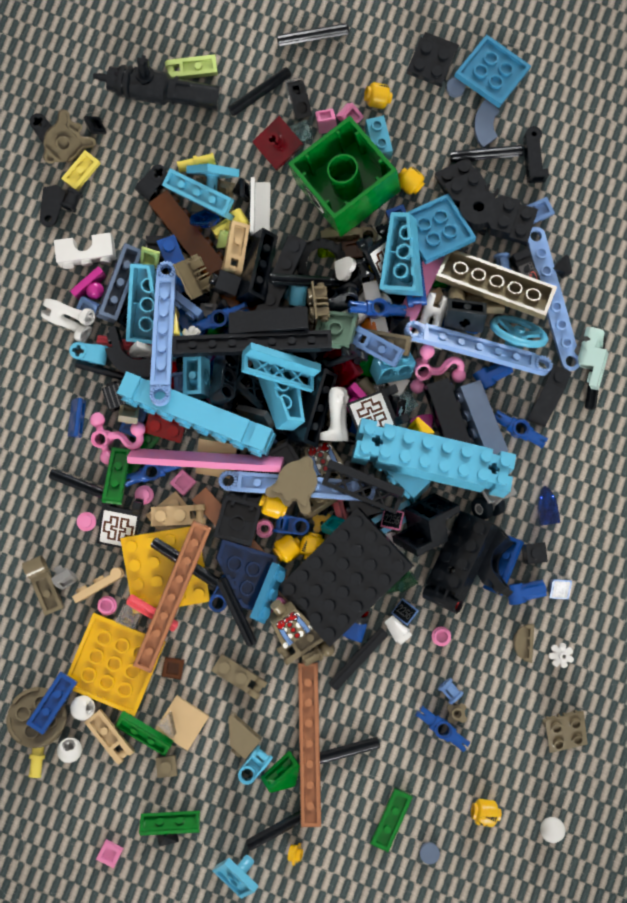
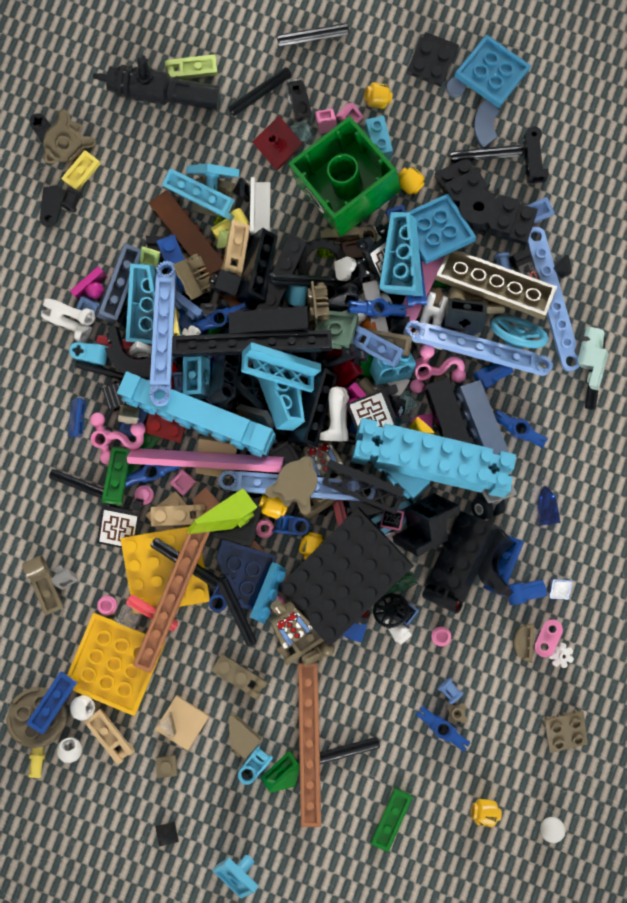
(86, 521): bright pink plate -> none
(94, 125): black slope -> none
(99, 583): tan plate -> none
(101, 251): white arch -> none
(109, 853): bright pink tile -> none
(144, 733): green tile -> none
(150, 184): black piece -> none
(169, 823): green tile -> none
(173, 668): reddish brown tile -> none
(182, 165): light yellow pin -> none
(204, 219): clear blue plate -> none
(226, 515): none -> lime slope
(274, 831): black axle -> none
(287, 548): yellow head -> none
(295, 853): yellow plate -> none
(317, 519): yellow plate -> none
(331, 524): teal tile -> none
(359, 657): black axle -> none
(391, 611): none -> black wheel
(429, 853): sand blue tile -> none
(534, 553): black brick -> none
(548, 638): none -> bright pink plate
(549, 395): black slope -> none

